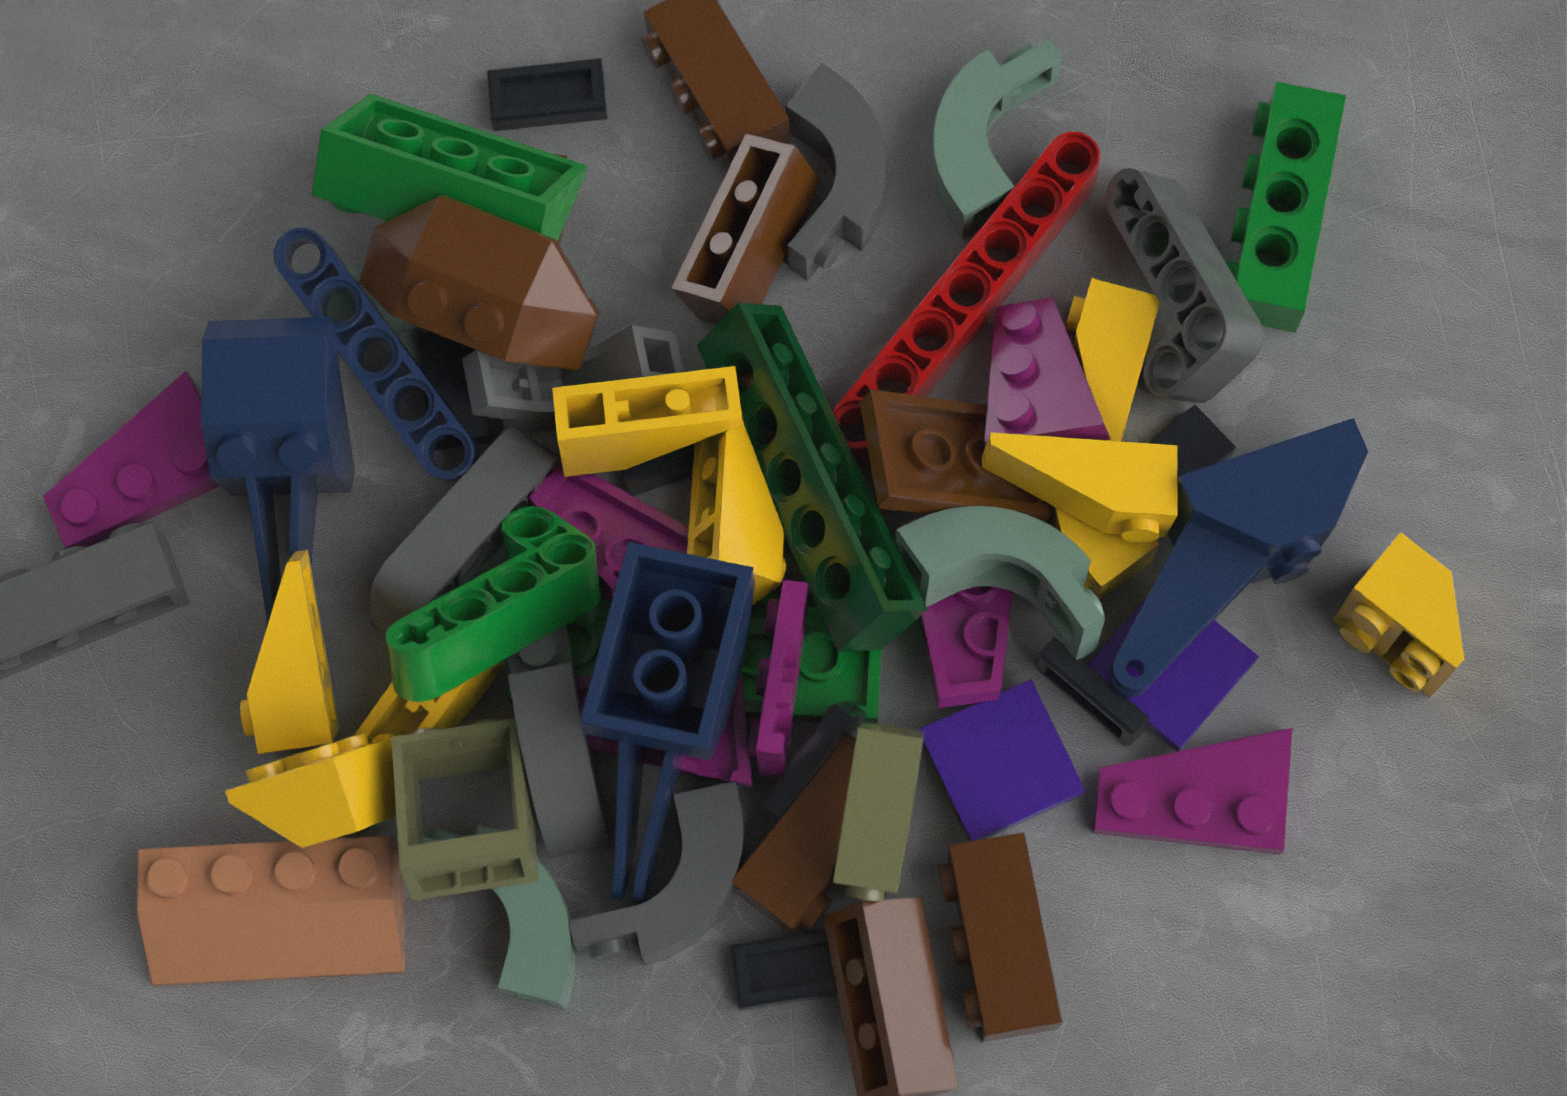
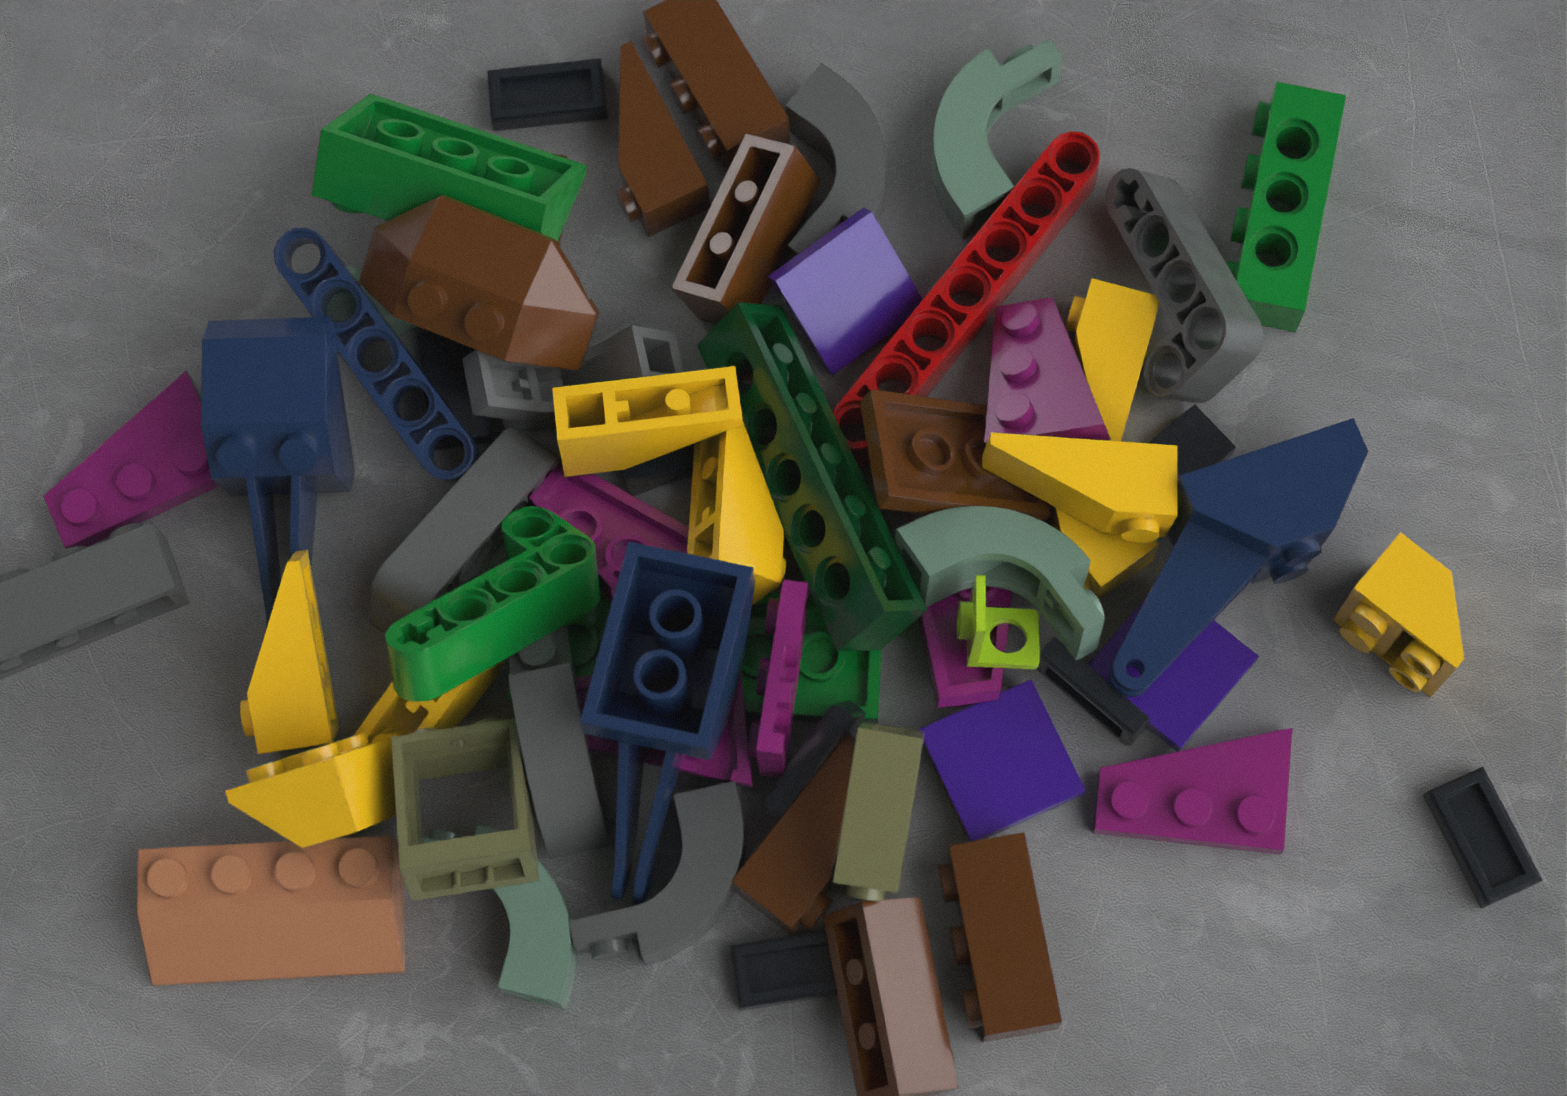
(654, 161): none -> reddish brown slope
(847, 291): none -> tile
(977, 621): none -> lime bracket
(1482, 837): none -> black tile

